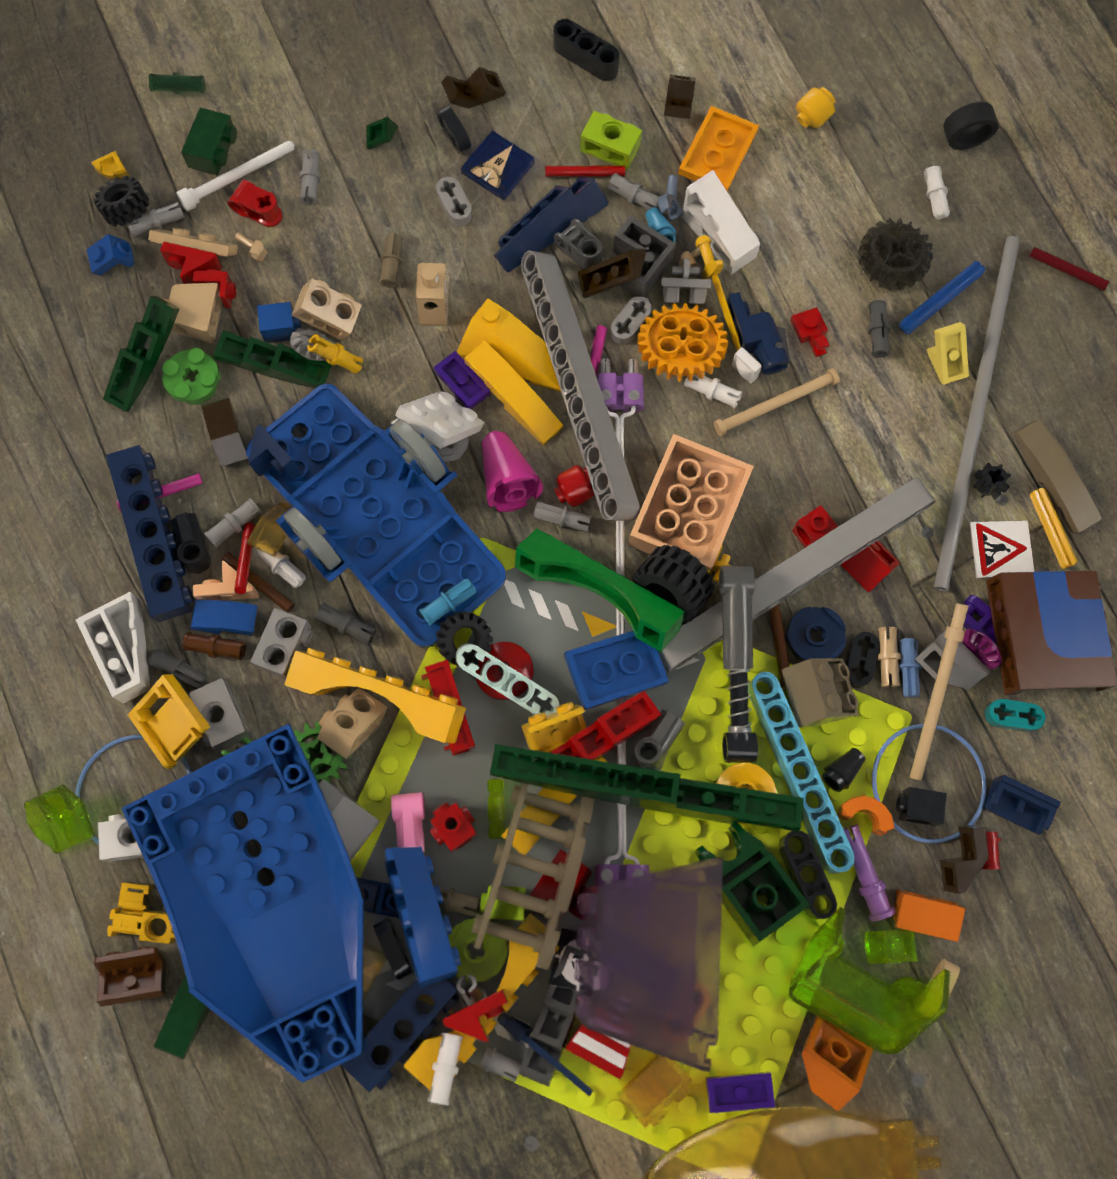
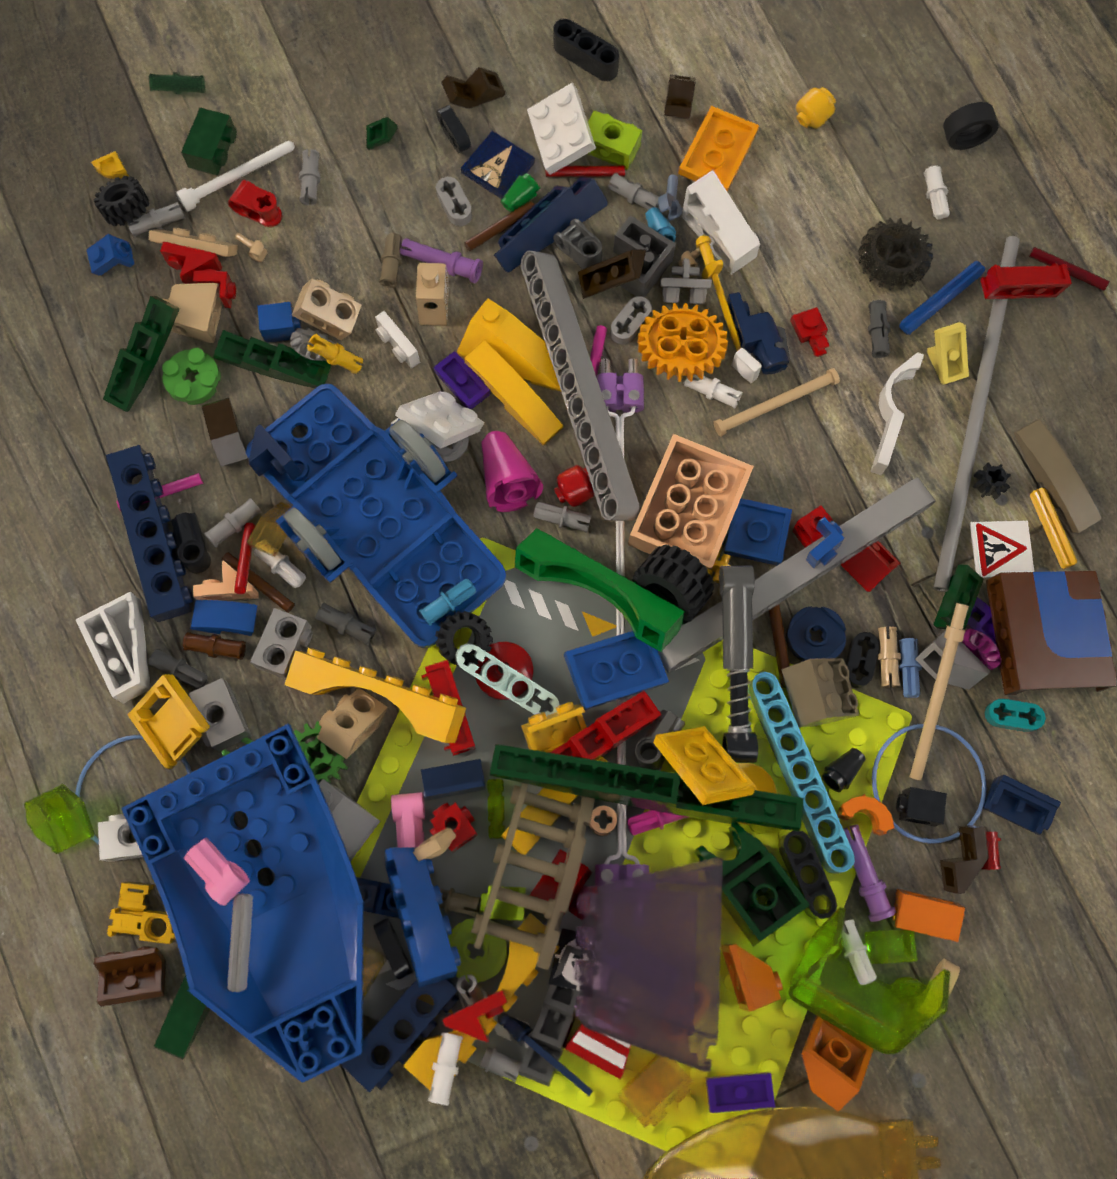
(222, 877): none -> bright pink piece
(240, 942): none -> light grey axle
(403, 349): none -> white plate
(435, 845): none -> tan tile
(453, 779): none -> dark blue panel
(455, 262): none -> medium lavender pin
(498, 226): none -> reddish brown bar
(520, 192): none -> green cone
(561, 129): none -> white plate
(610, 815): none -> light nougat bush
(650, 820): none -> dark pink axle
(704, 765): none -> yellow tile
(751, 978): none -> orange slope
(758, 532): none -> blue plate
(825, 551): none -> blue bracket
(857, 954): none -> white axle
(891, 414): none -> white piece
(962, 589): none -> dark green panel
(1025, 281): none -> red container

